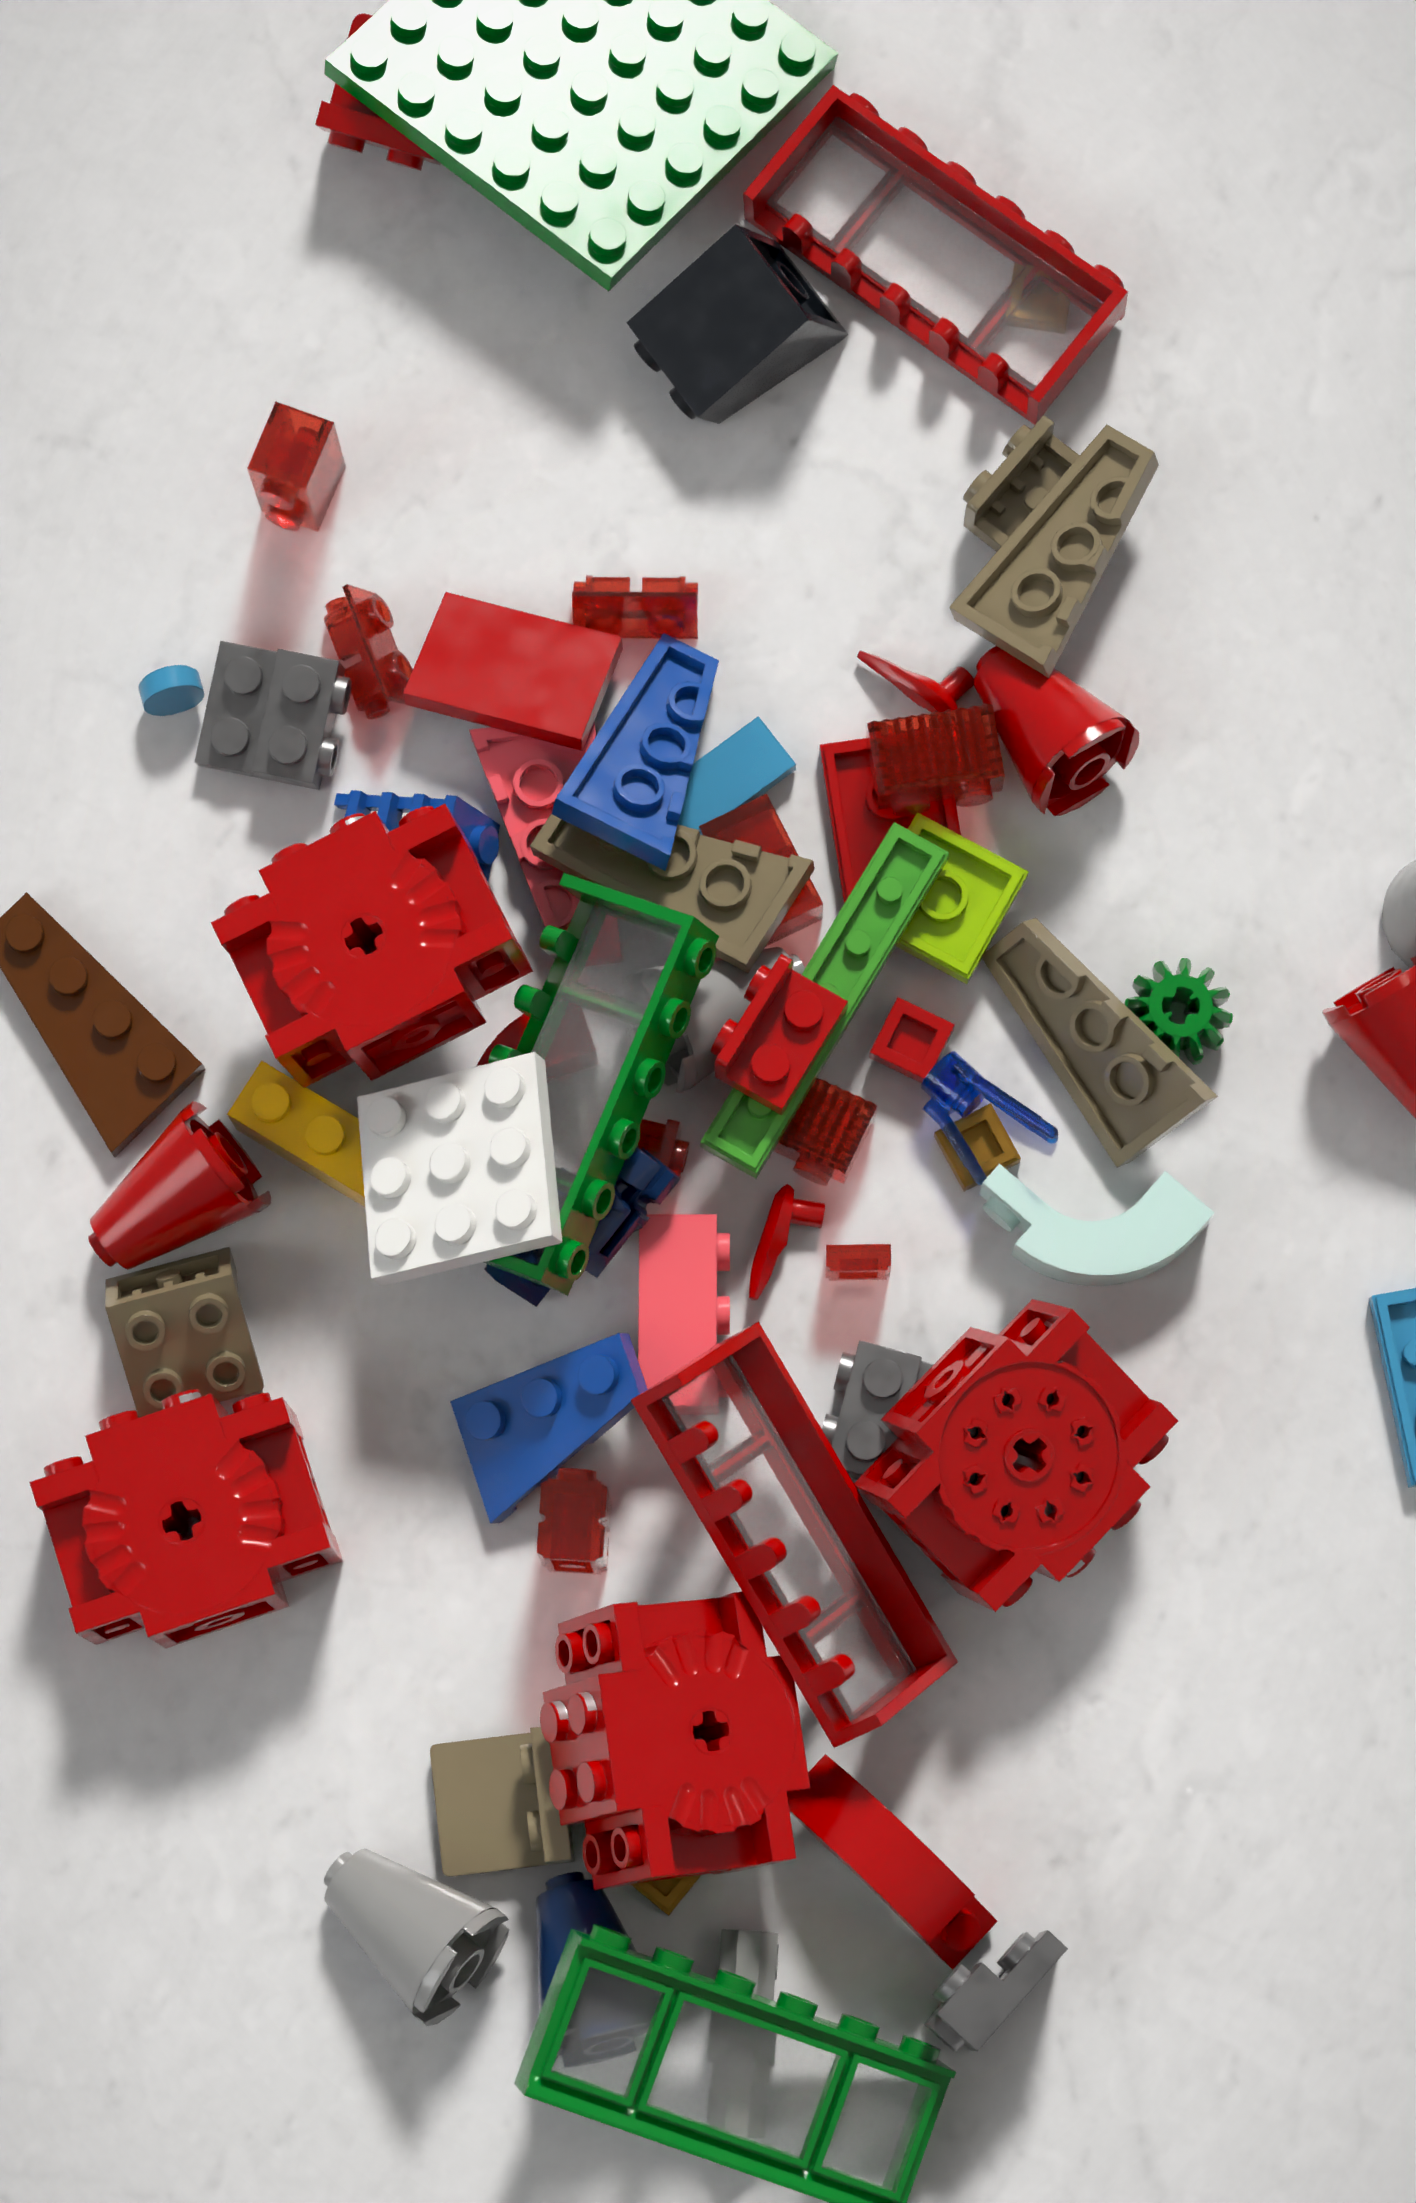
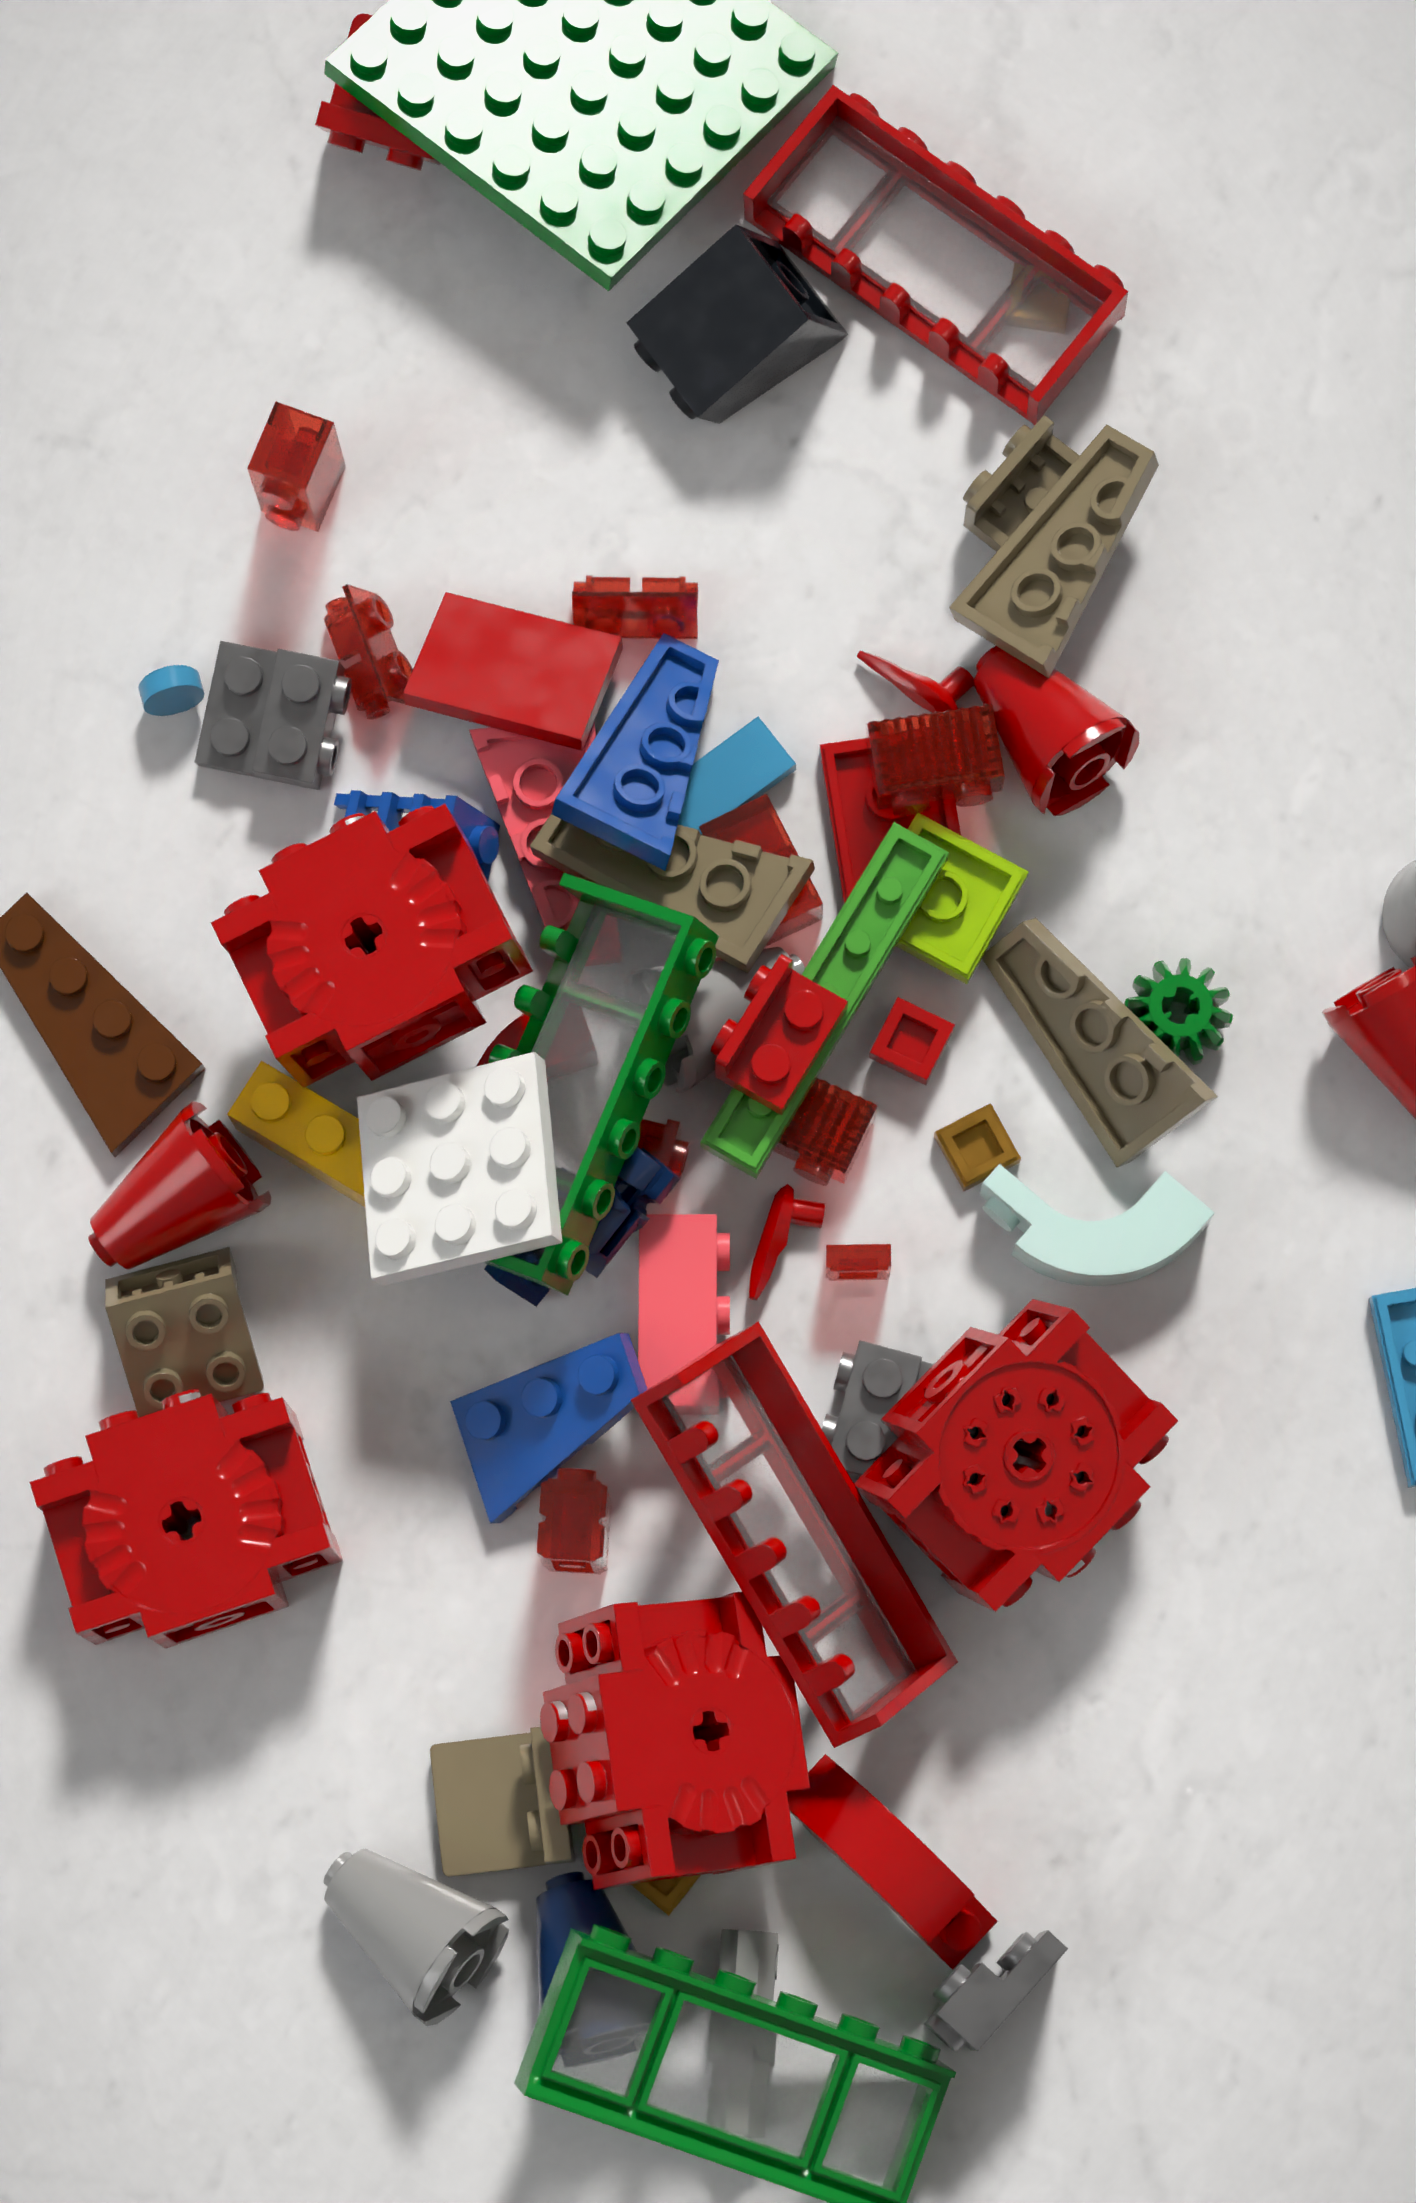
(961, 1089): clear blue plant -> none

